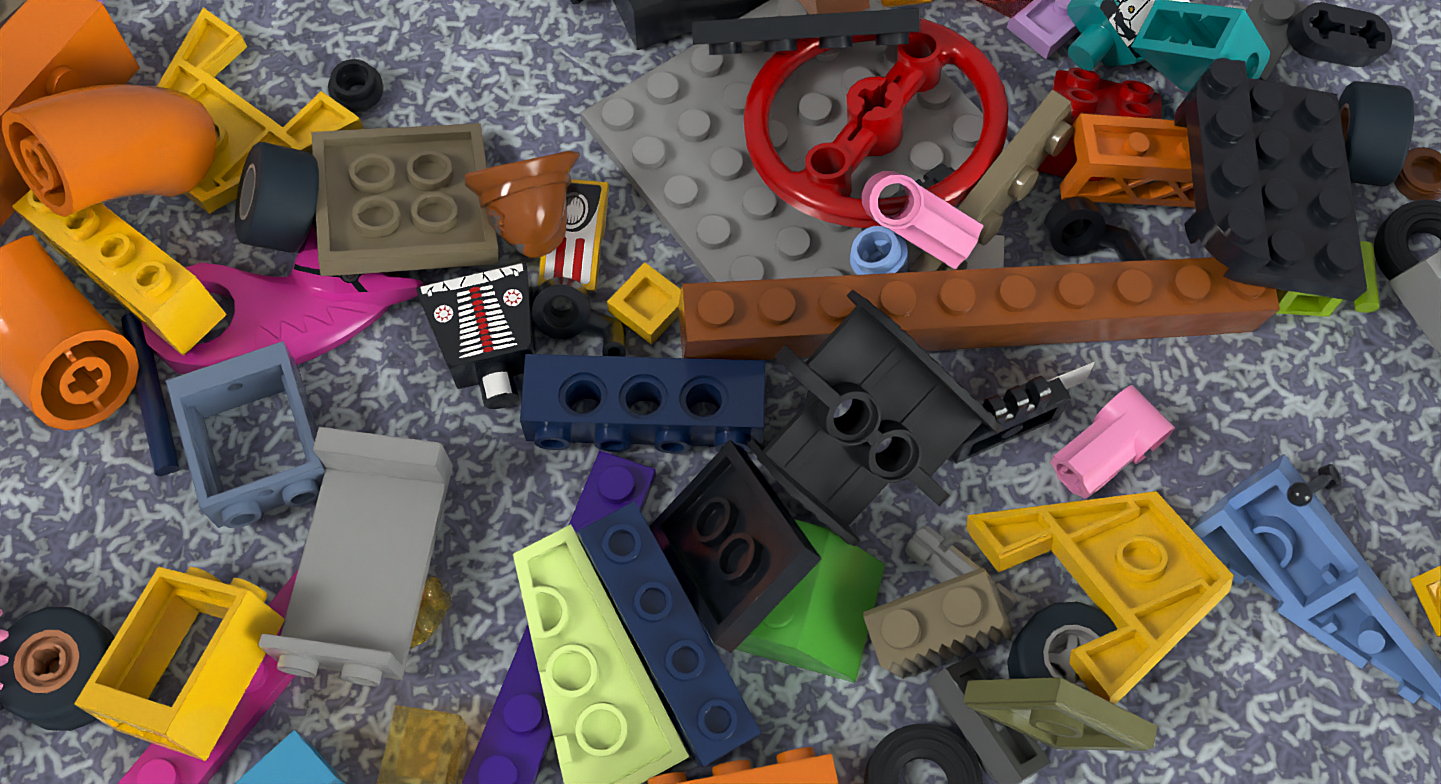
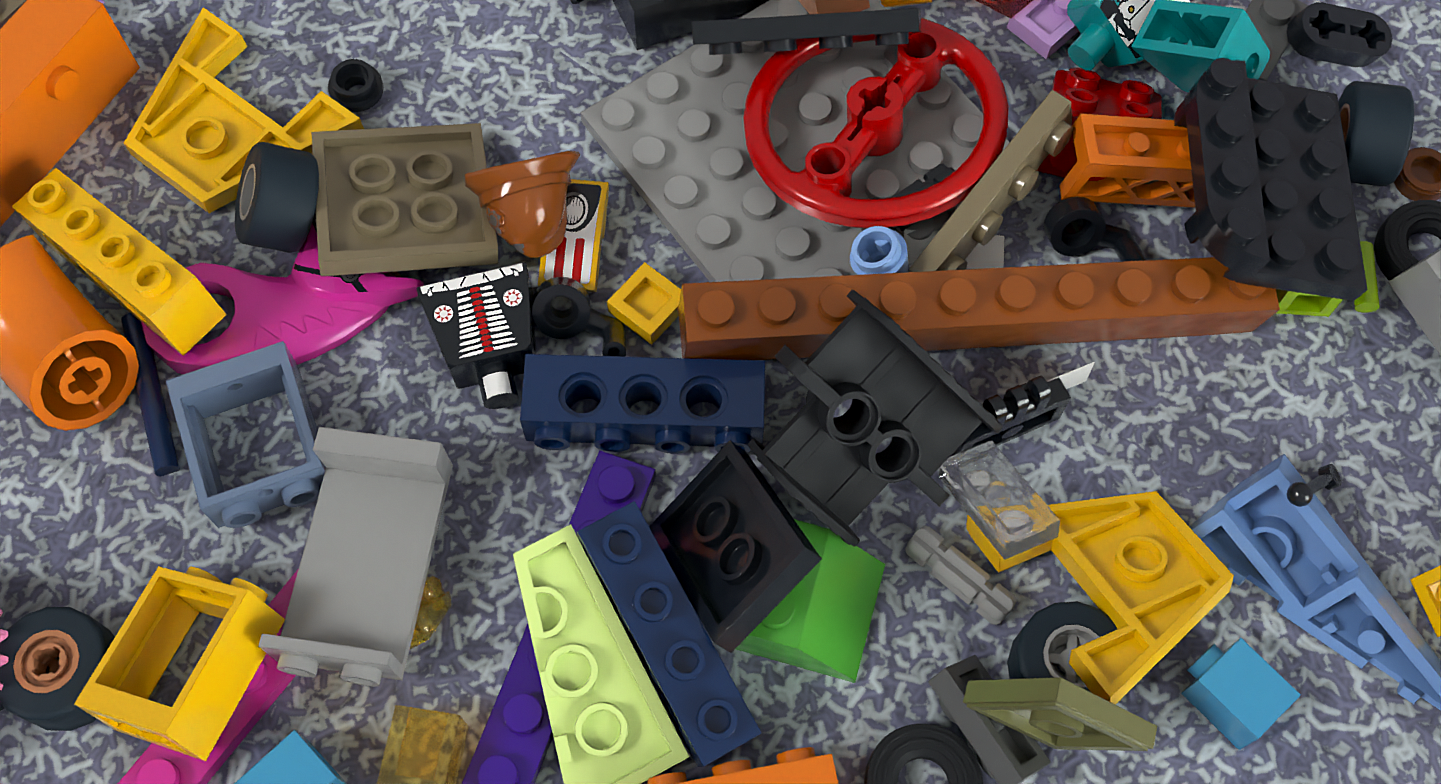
(109, 144): orange brick -> none
(924, 219): bright pink piece -> none
(938, 623): dark tan brick -> none
(999, 499): none -> clear plate
(1116, 438): bright pink piece -> none
(1238, 692): none -> dark azure brick

